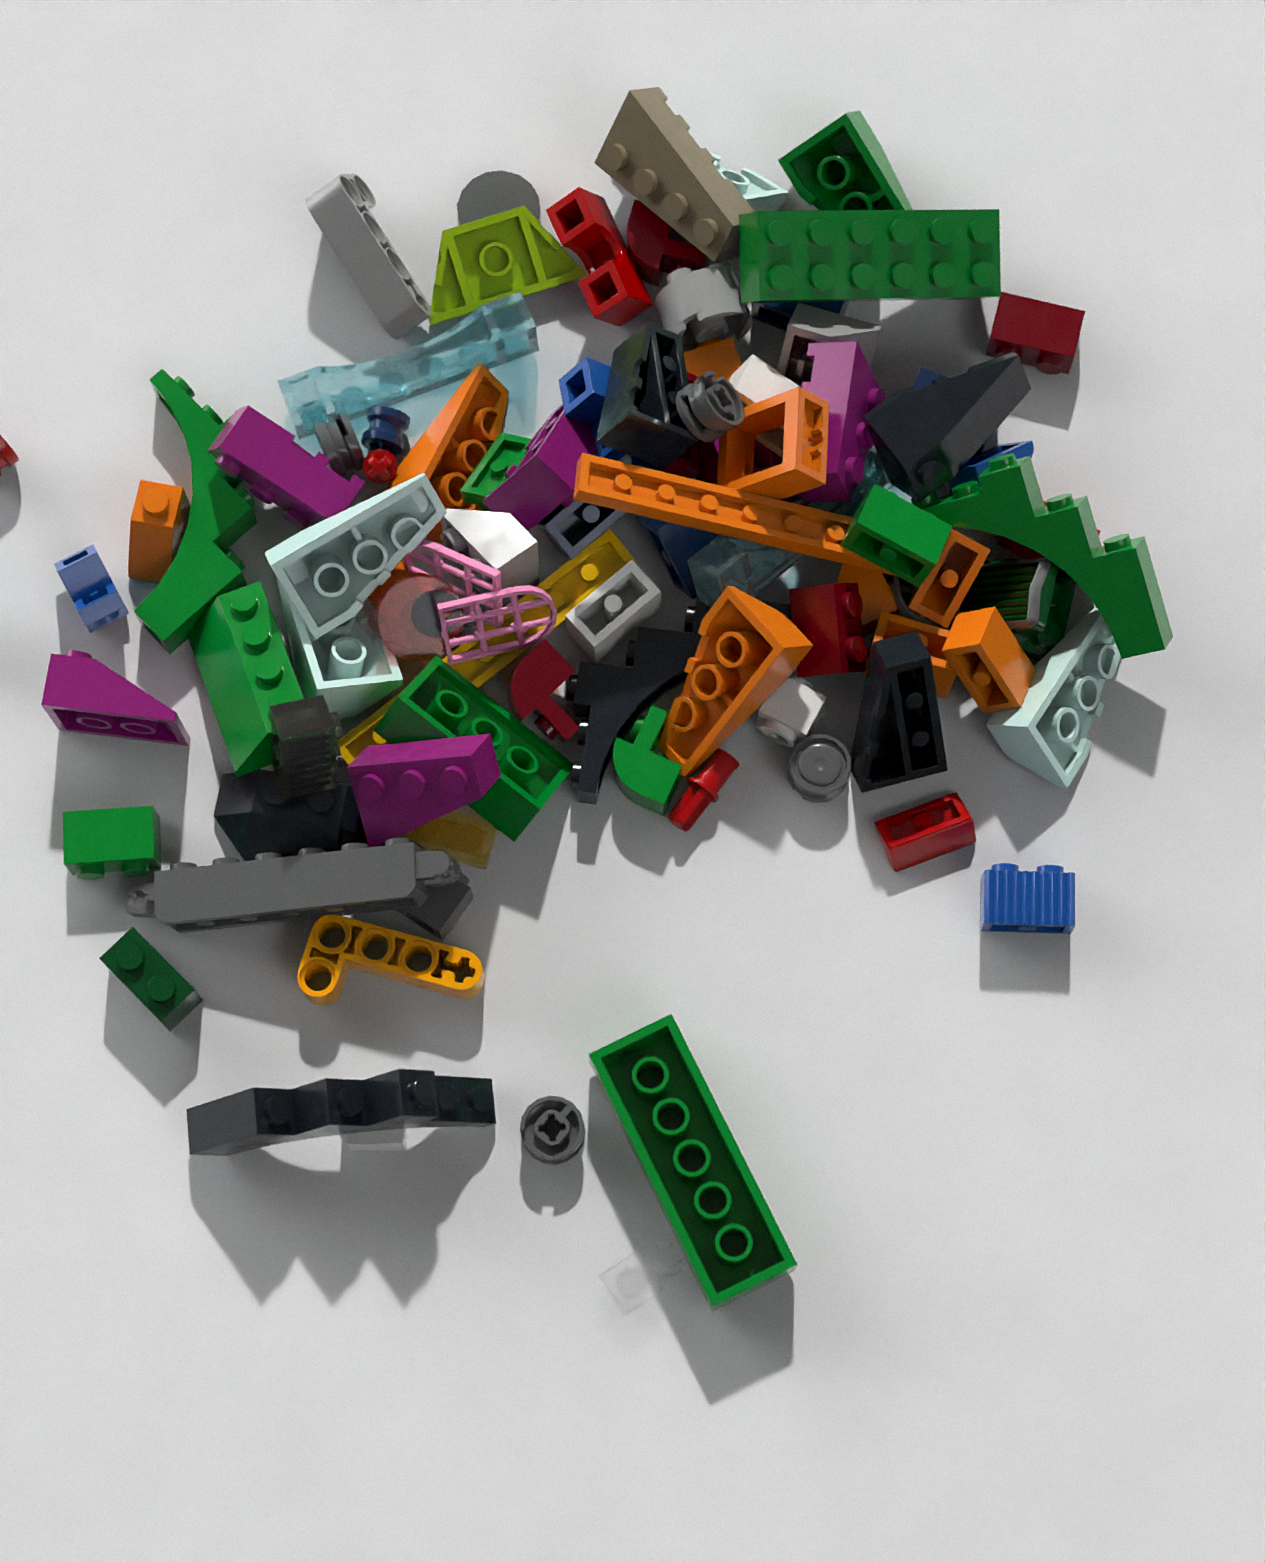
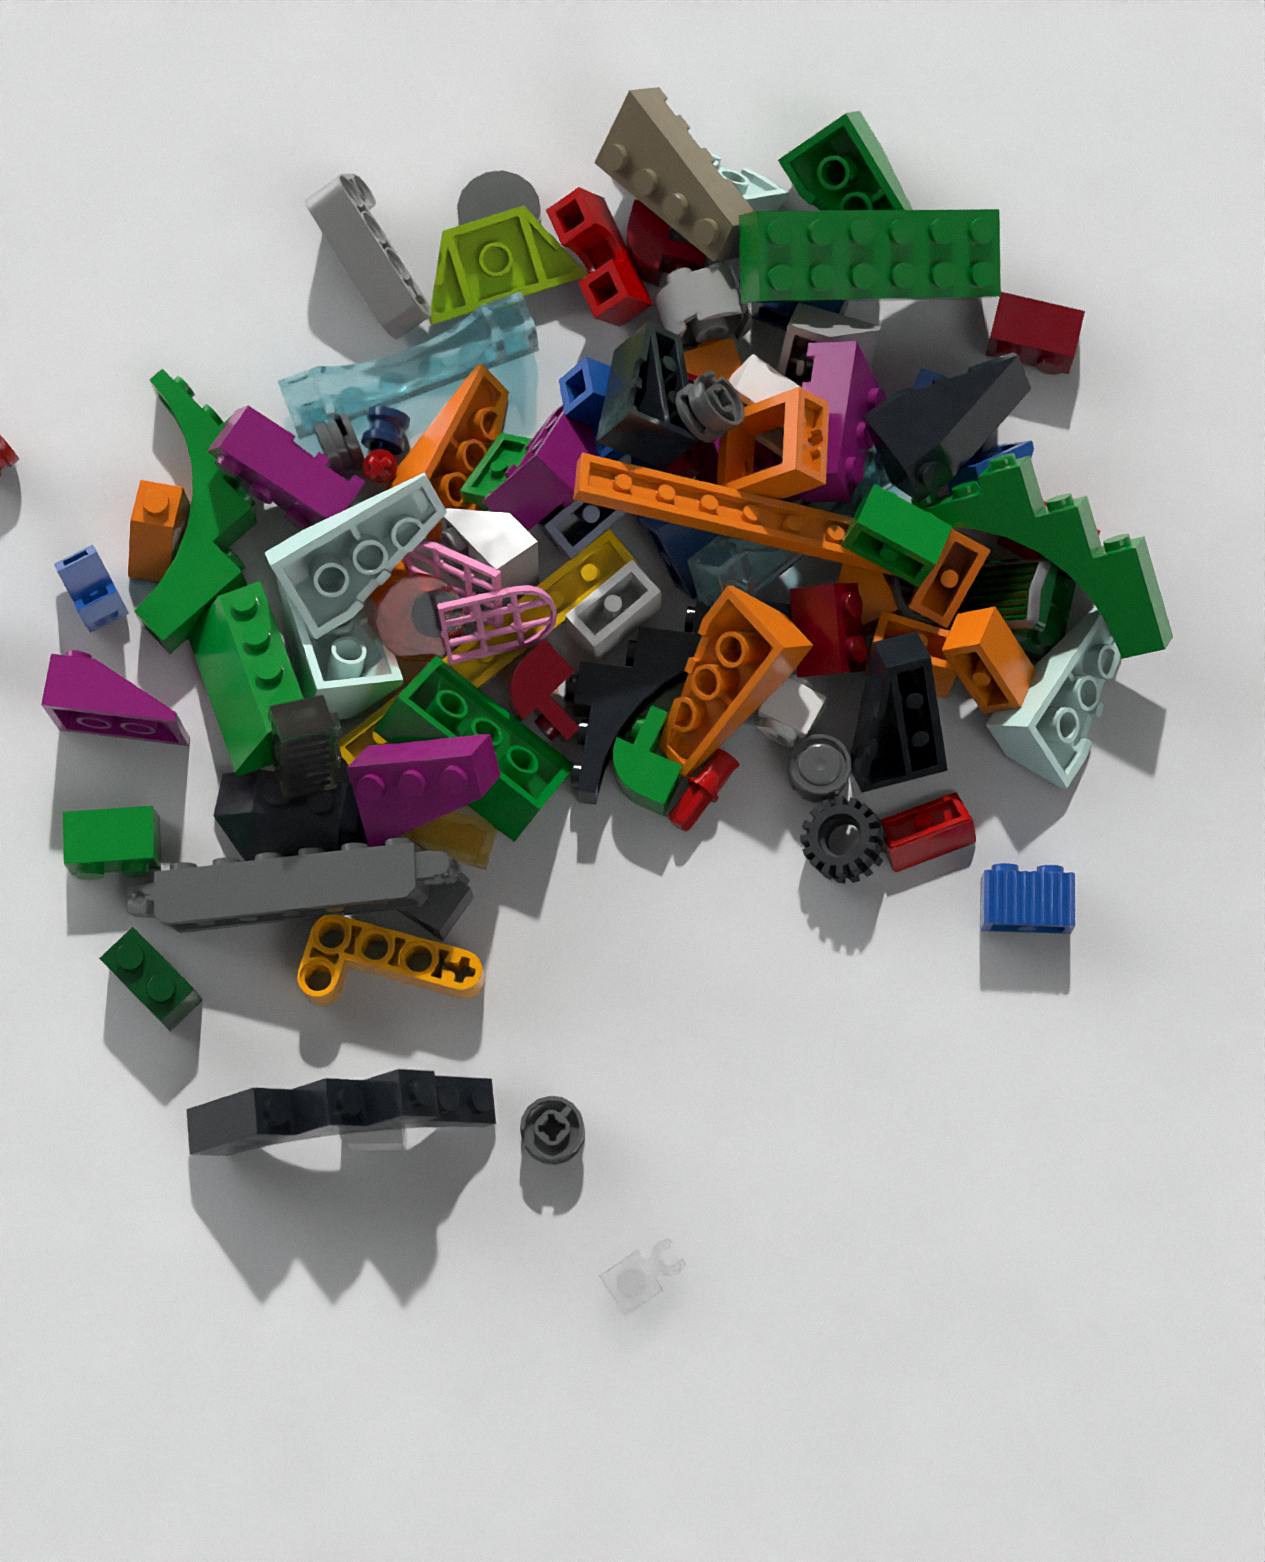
(692, 1162): green brick -> none
(826, 821): none -> black tyre

